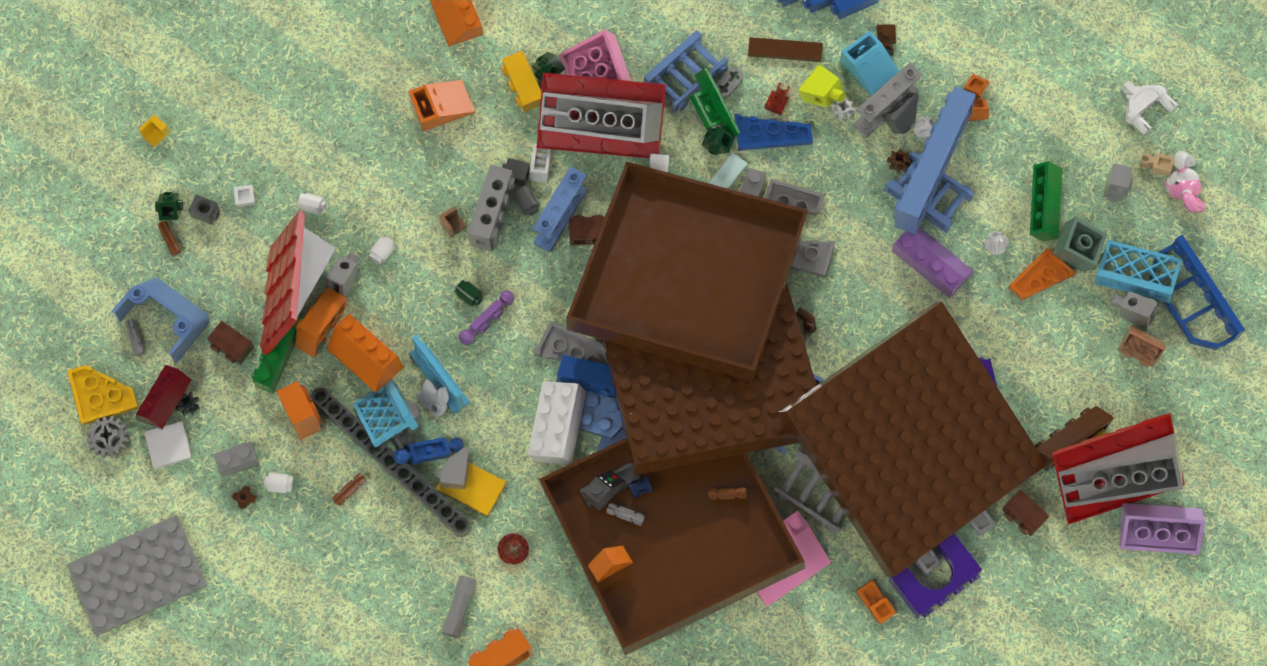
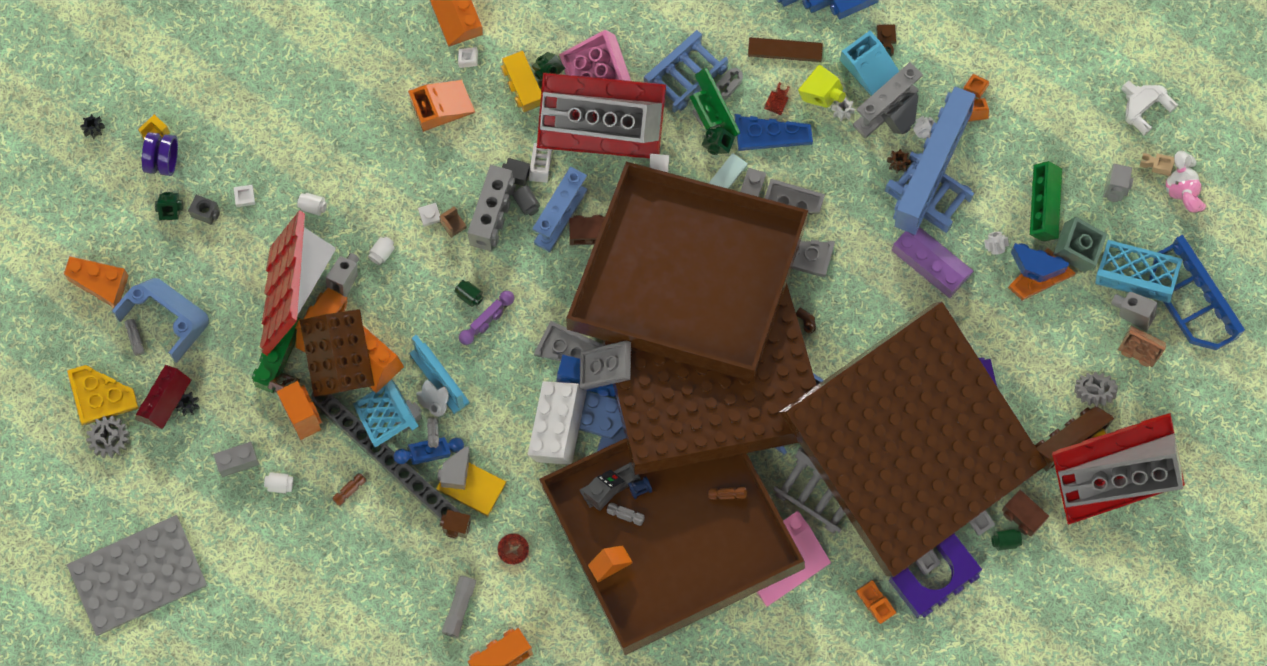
(93, 131): none -> black gear
(98, 279): none -> orange wedge
(159, 154): none -> dark purple wheel
(168, 445): white tile -> none
(169, 238): dark orange axle -> none
(230, 342): copper brick -> none
(242, 503): reddish brown plate -> none
(275, 383): none -> reddish brown tile
(336, 352): none -> reddish brown brick
(403, 439): dark grey wheel -> none
(429, 214): none -> white plate
(433, 433): none -> light grey axle
(455, 524): none -> reddish brown brick
(468, 57): none -> white tile
(605, 365): none -> light grey tile
(1006, 539): none -> dark green brick
(1037, 264): none -> blue slope
(1096, 389): none -> light grey gear
(1161, 528): lavender slope -> none

